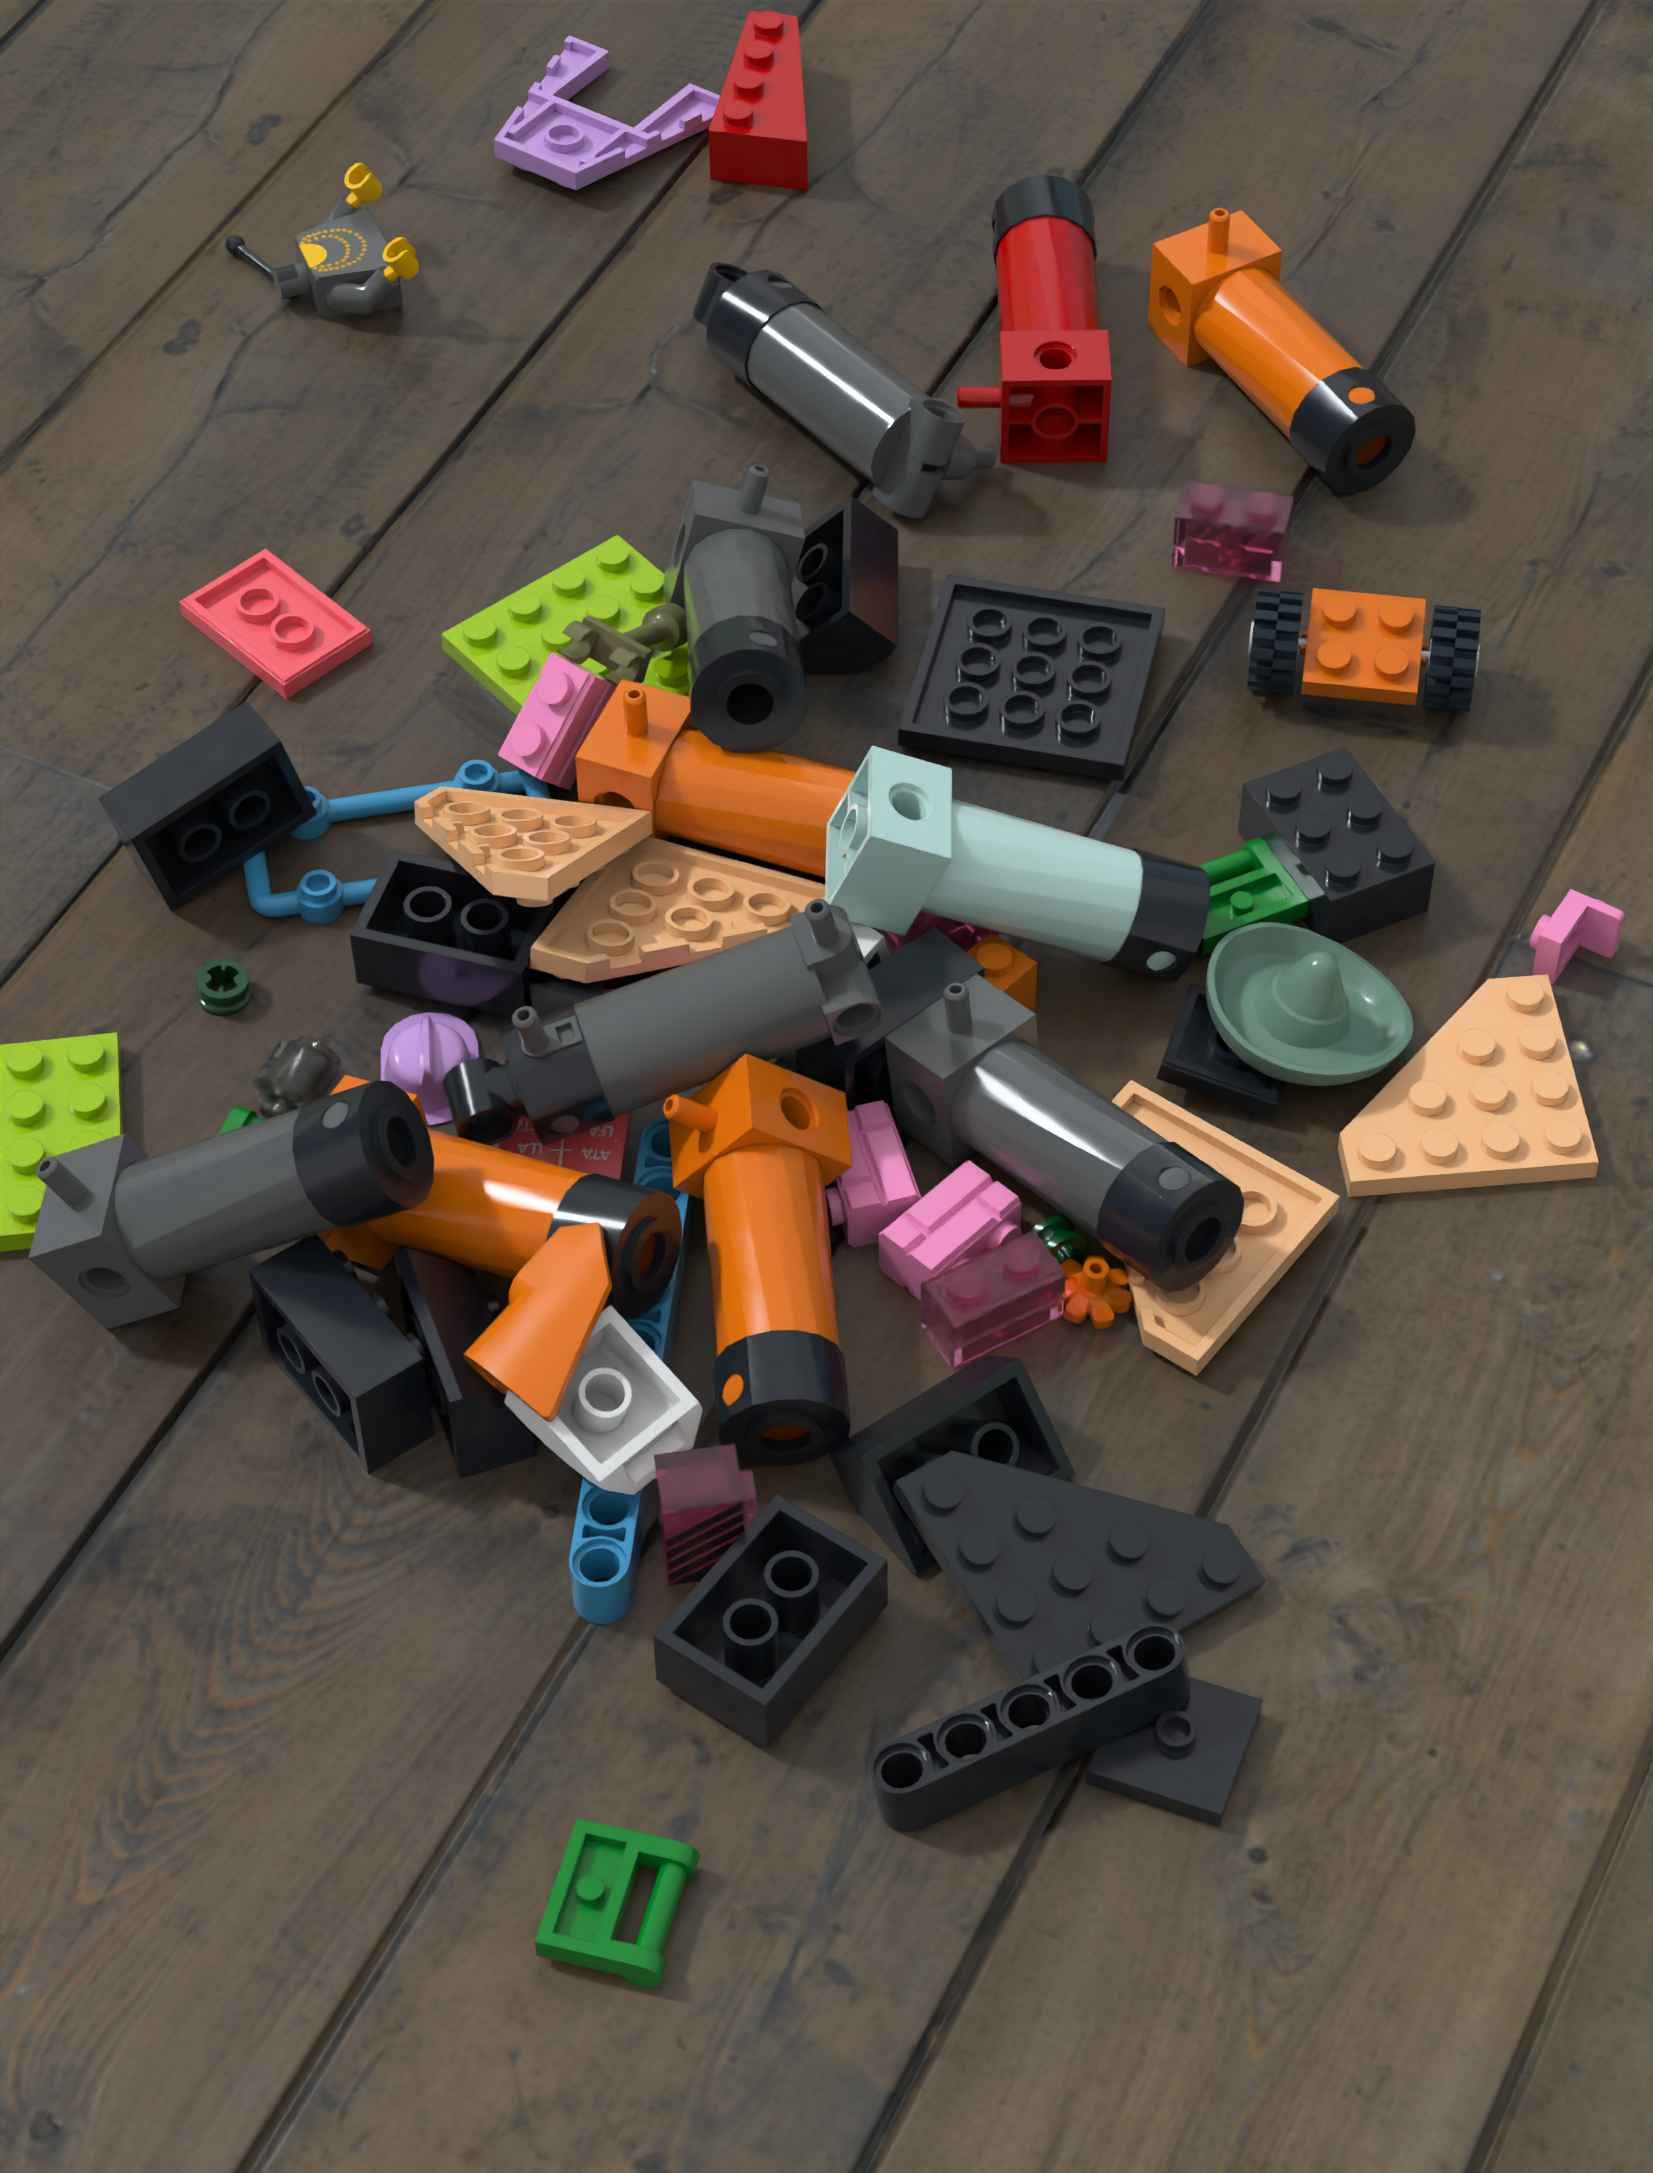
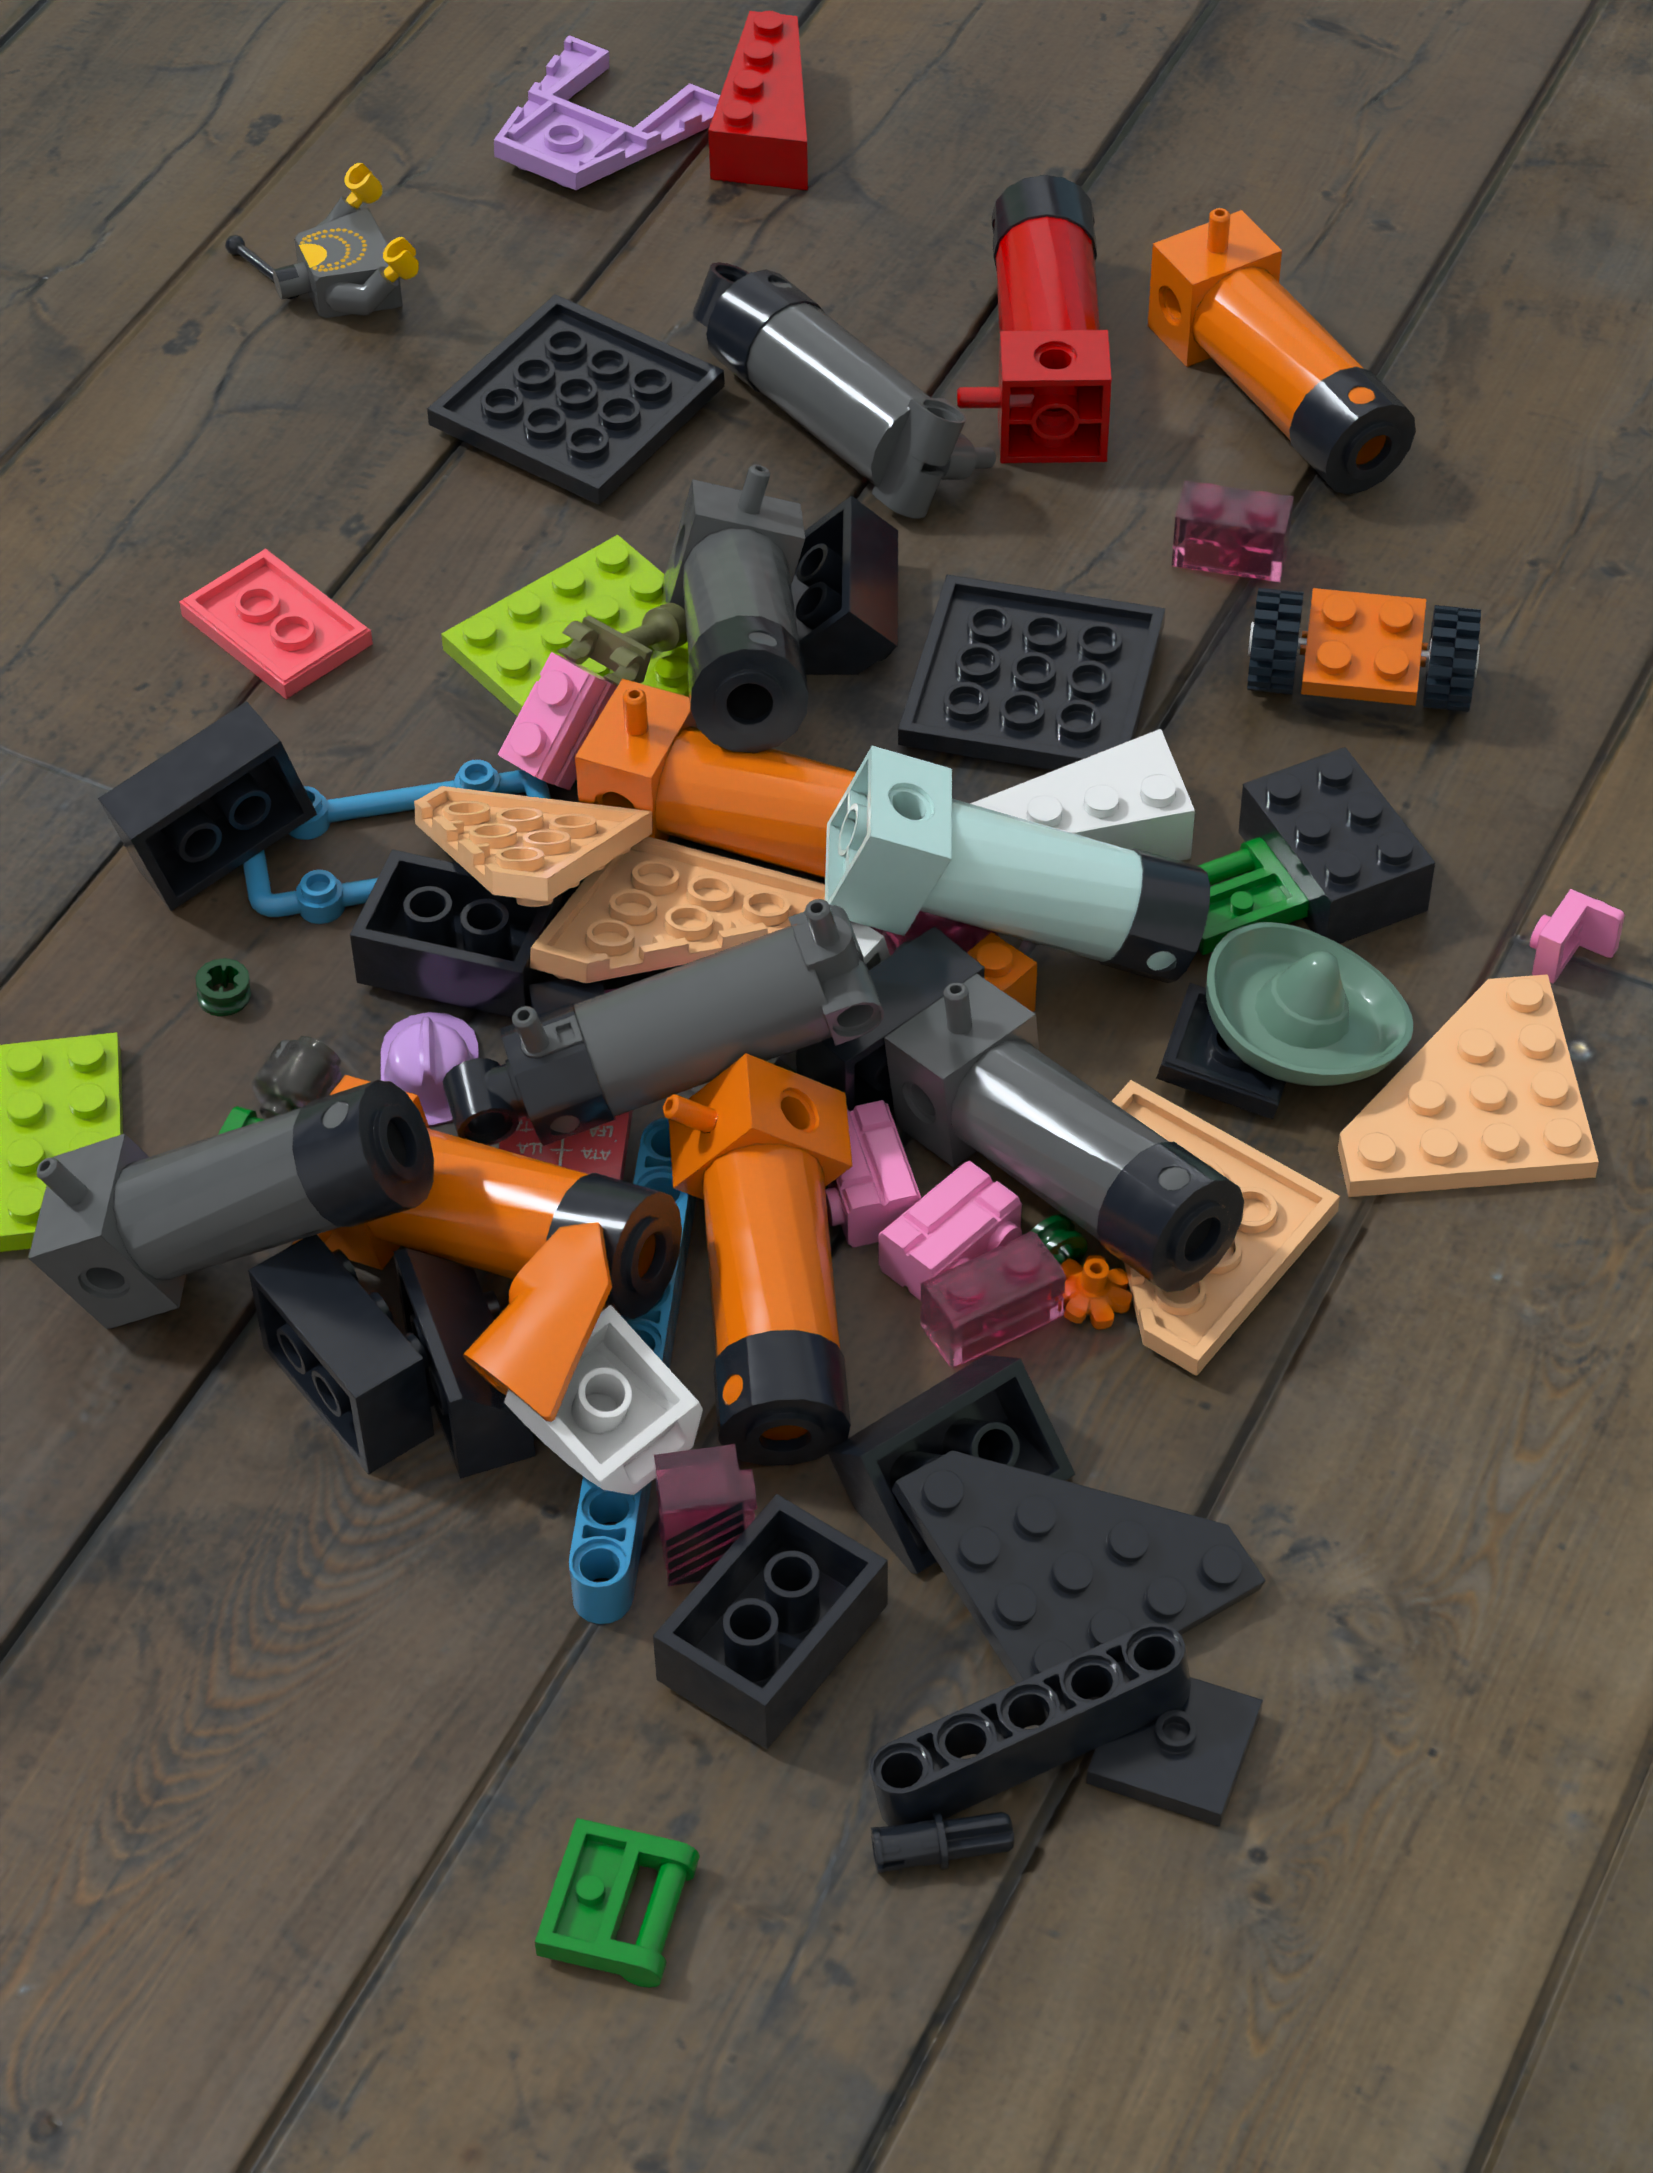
(576, 398): none -> black plate
(940, 1841): none -> black axle
(1116, 797): none -> white wedge

